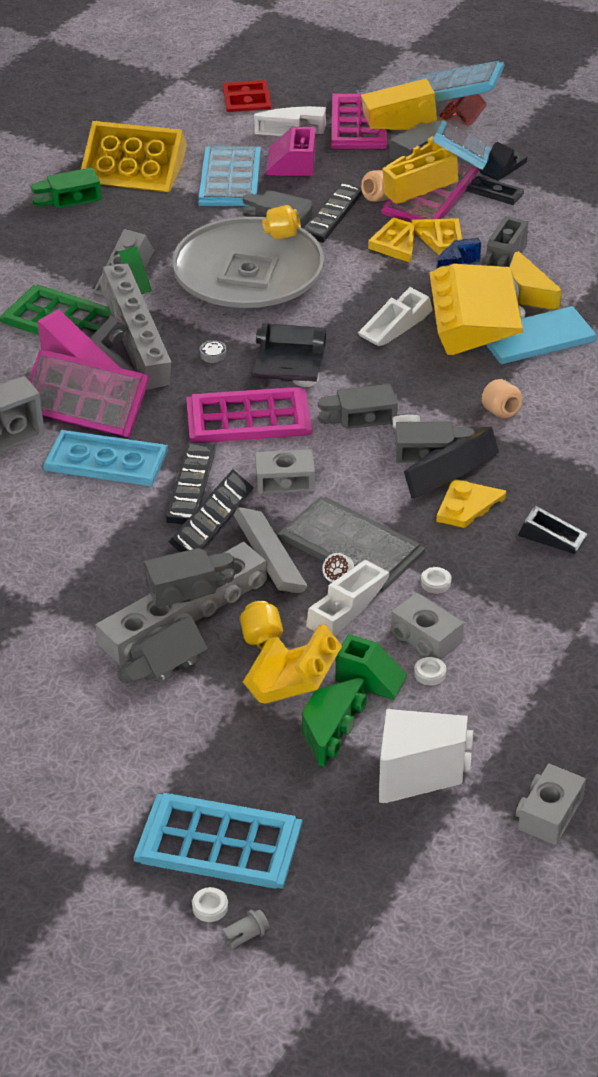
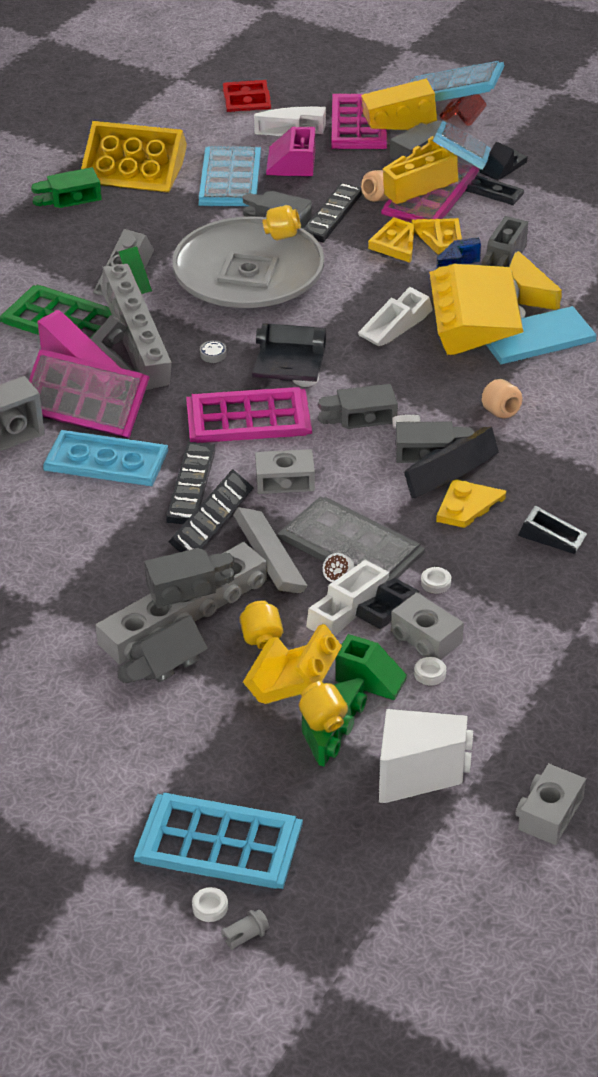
(323, 706): none -> yellow head
(388, 596): none -> black slope

